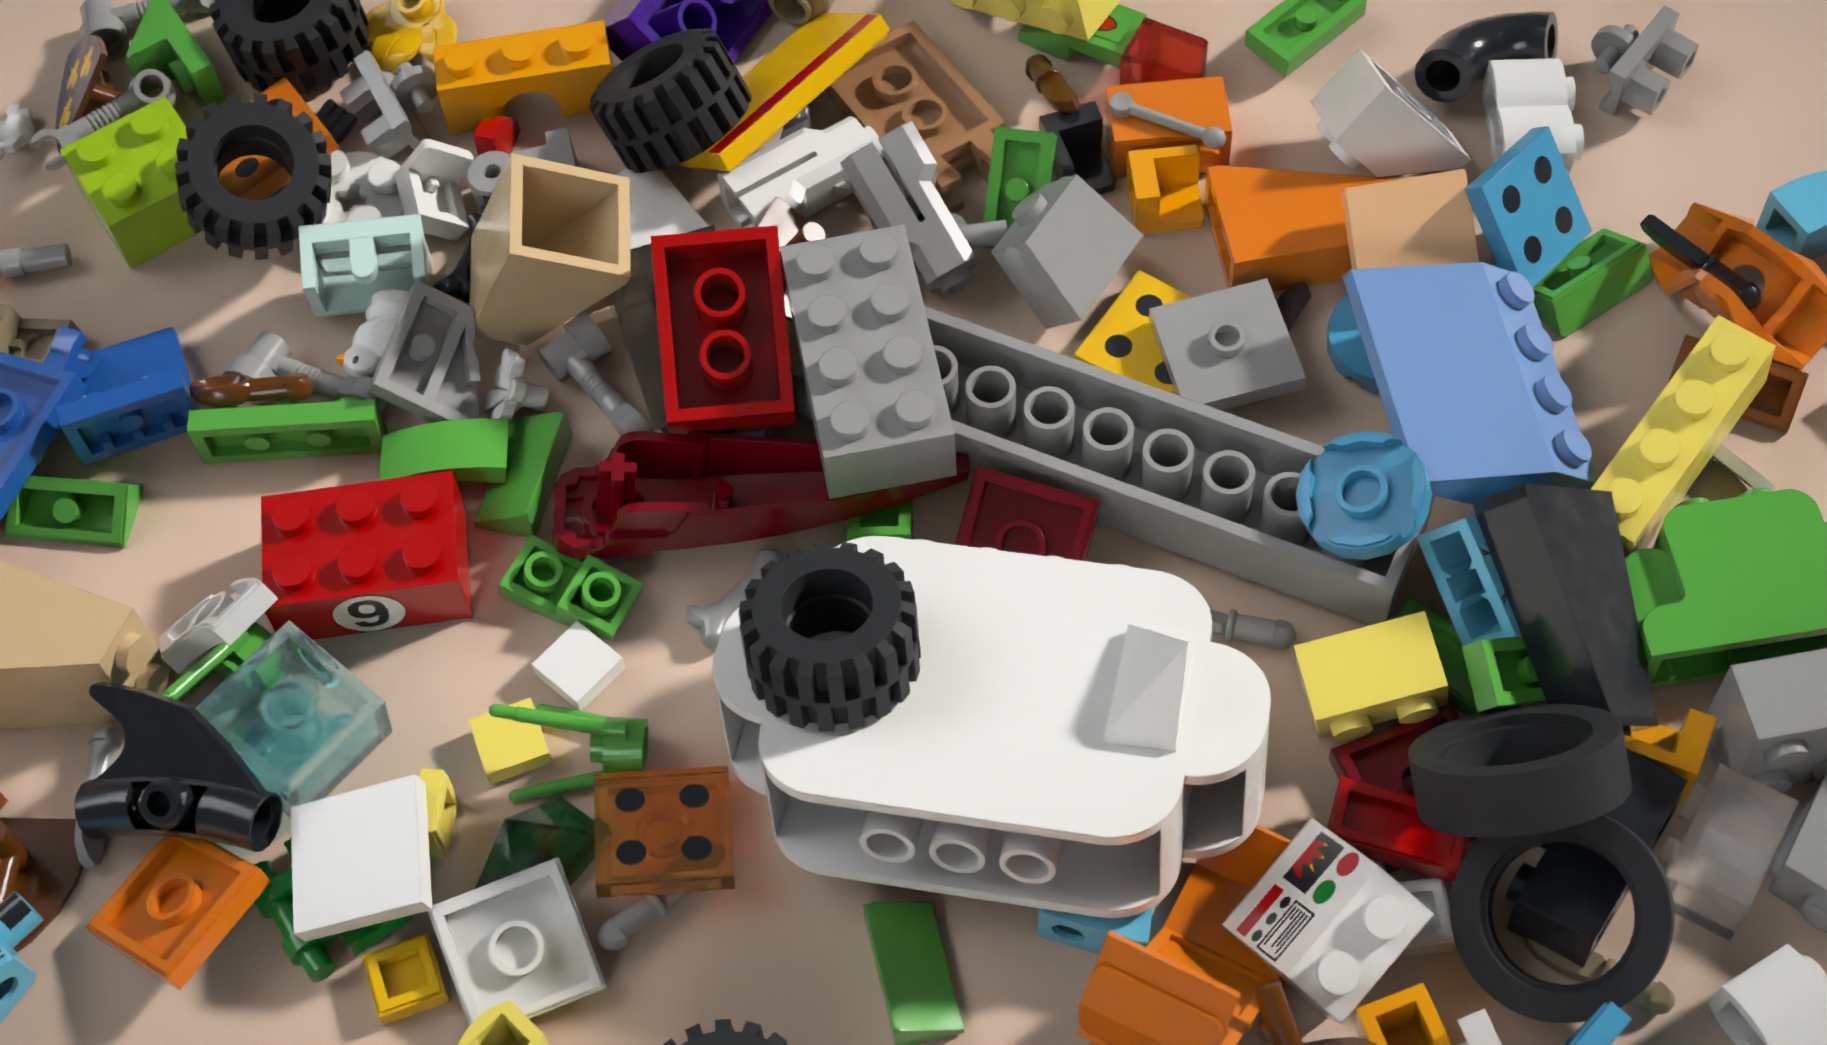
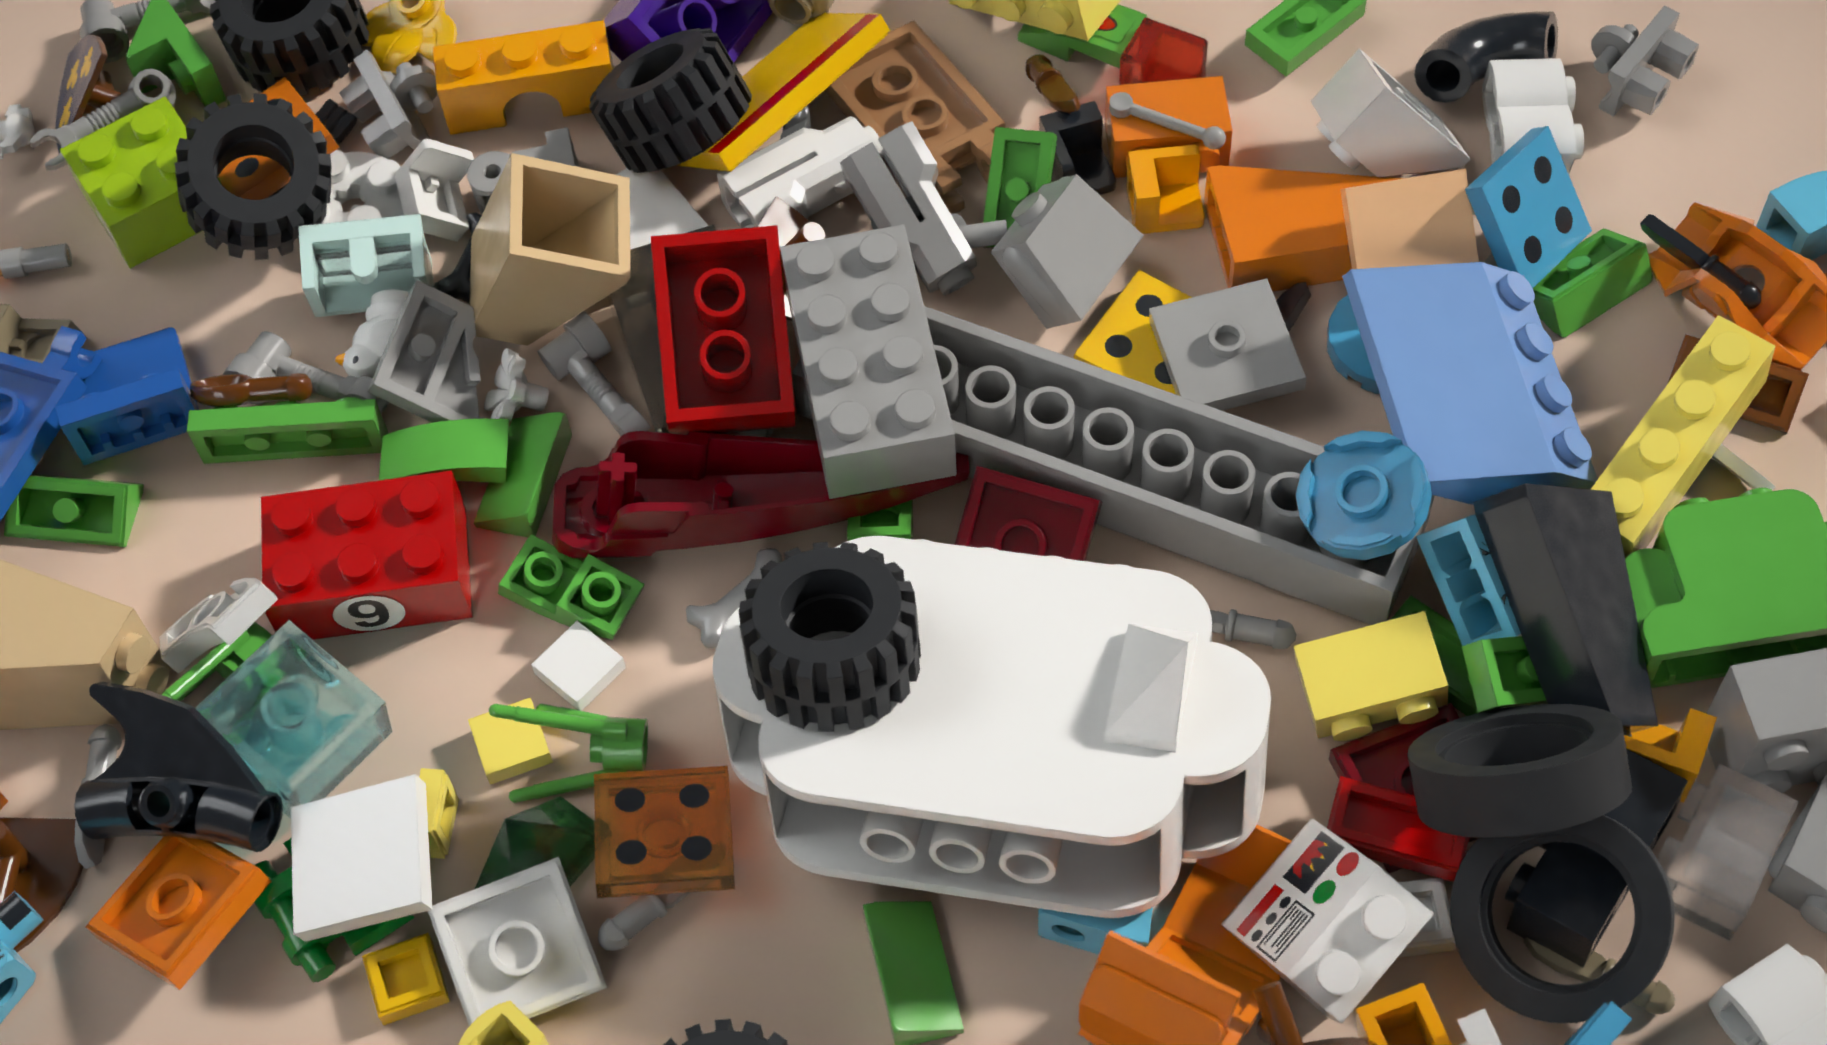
(496, 134): red tile -> none

